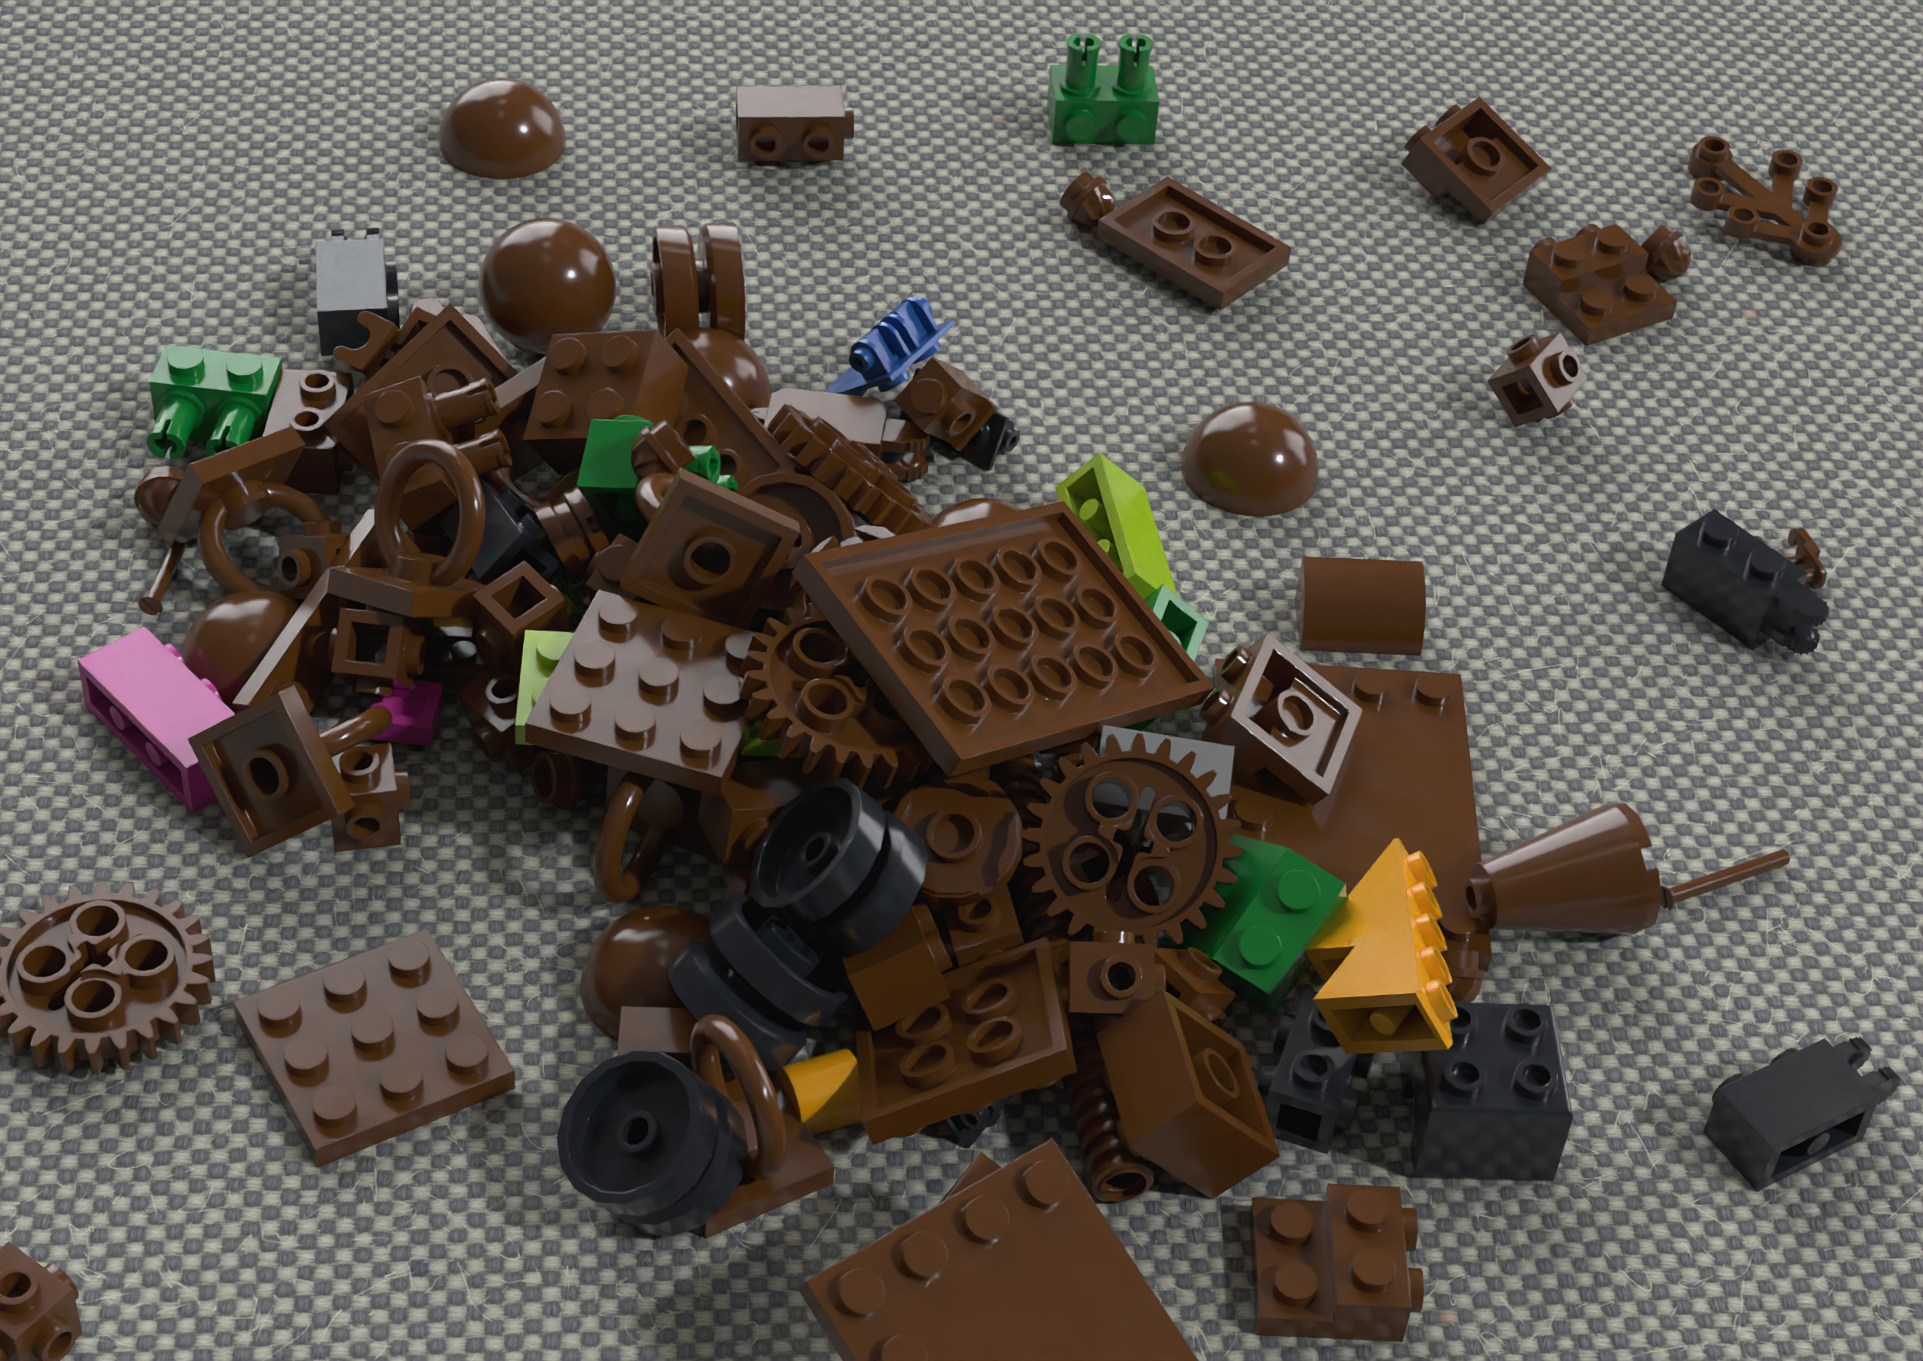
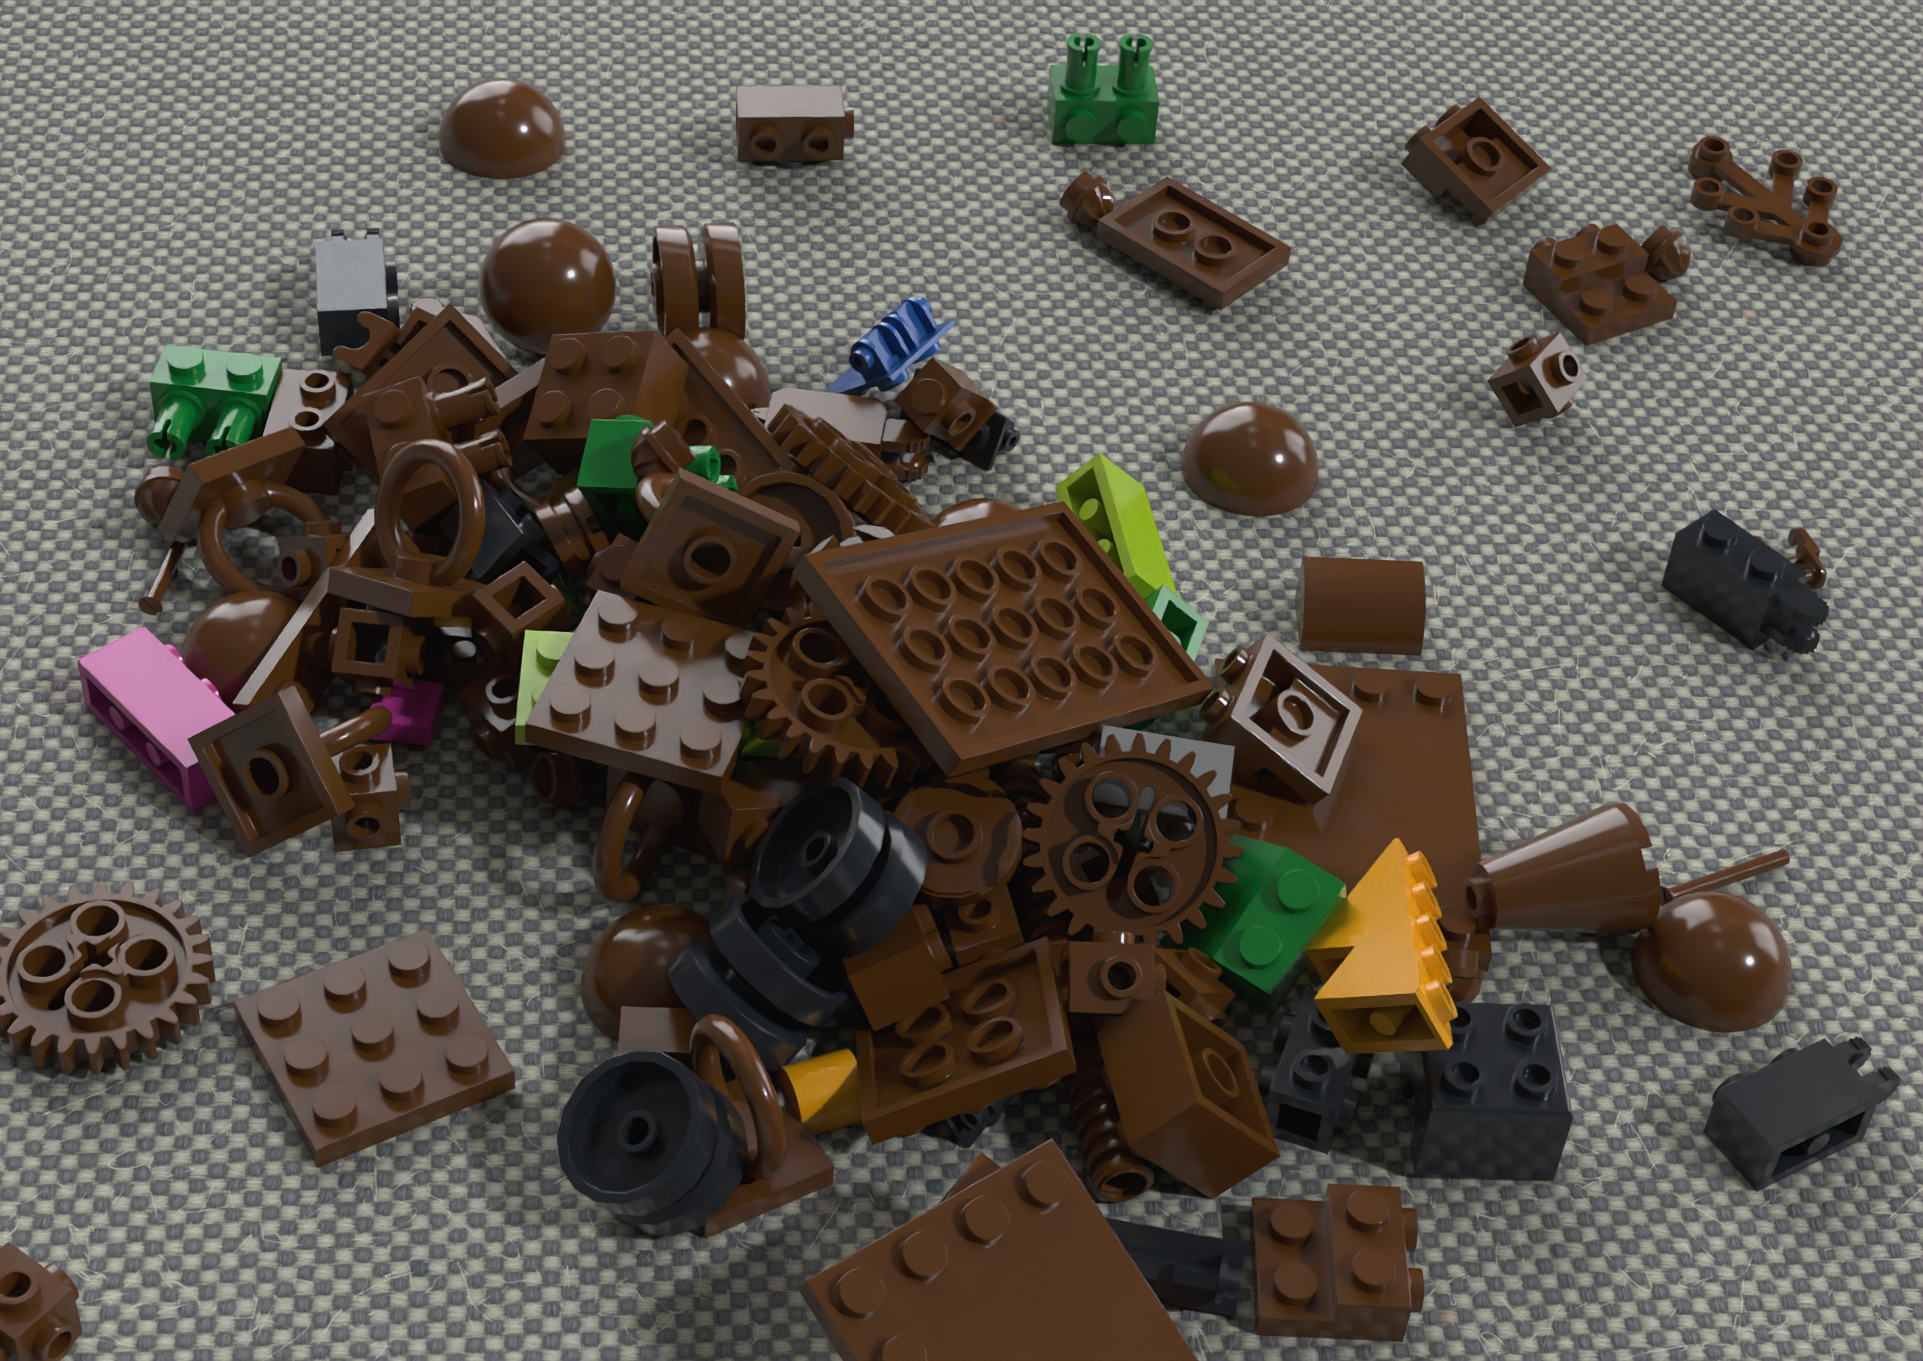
(1185, 1266): none -> black hinge
(1713, 963): none -> reddish brown piece

